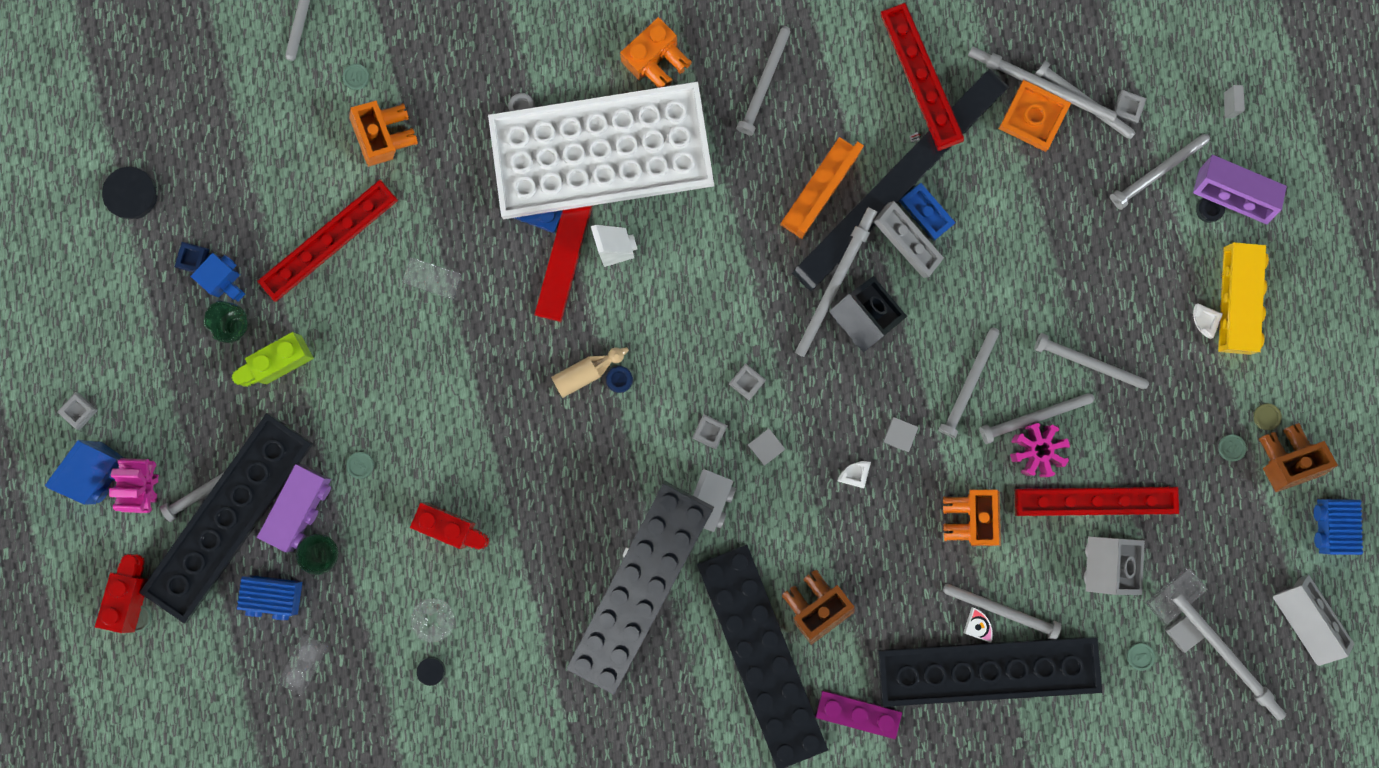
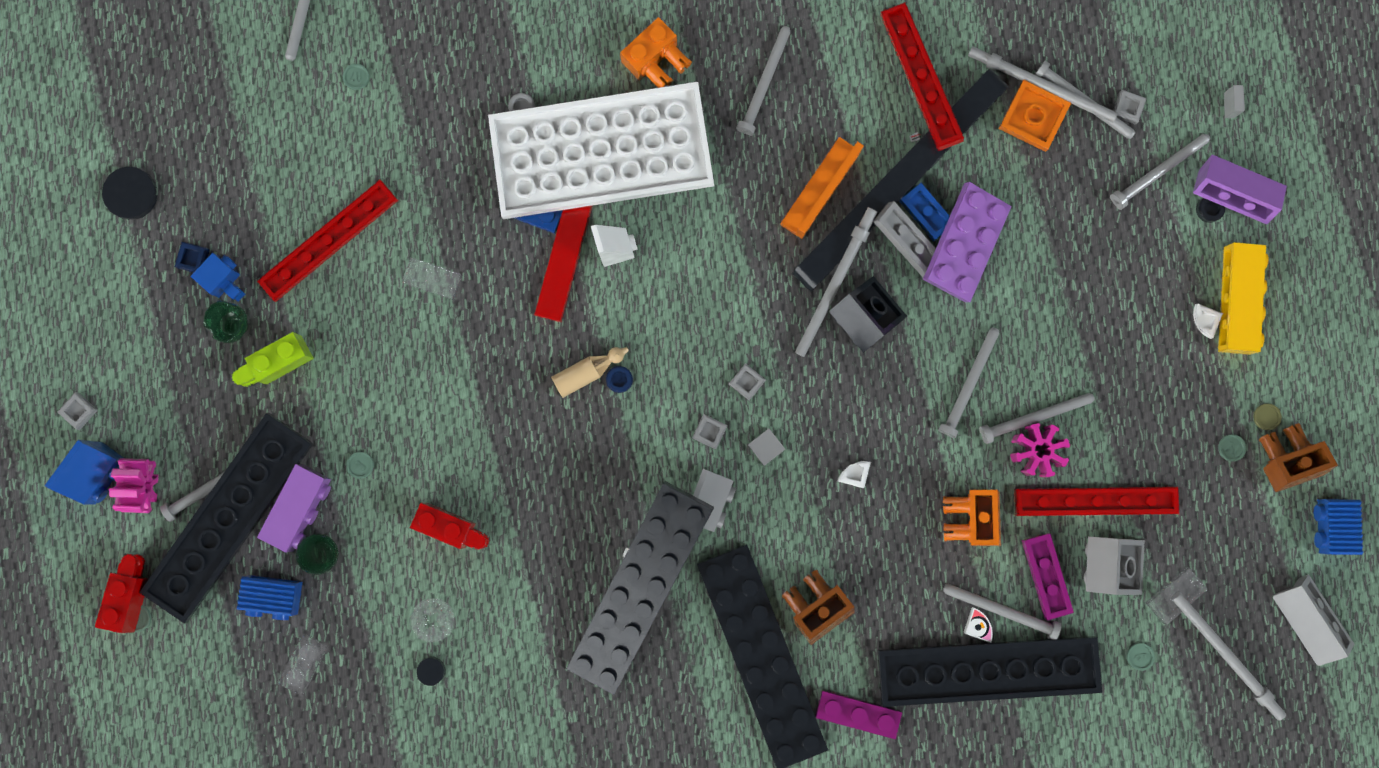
(372, 134): orange brick -> none
(900, 434): light grey tile -> none
(967, 242): none -> medium lavender plate
(1044, 344): light grey bar -> none
(1047, 576): none -> magenta plate
(1184, 634): light grey tile -> none

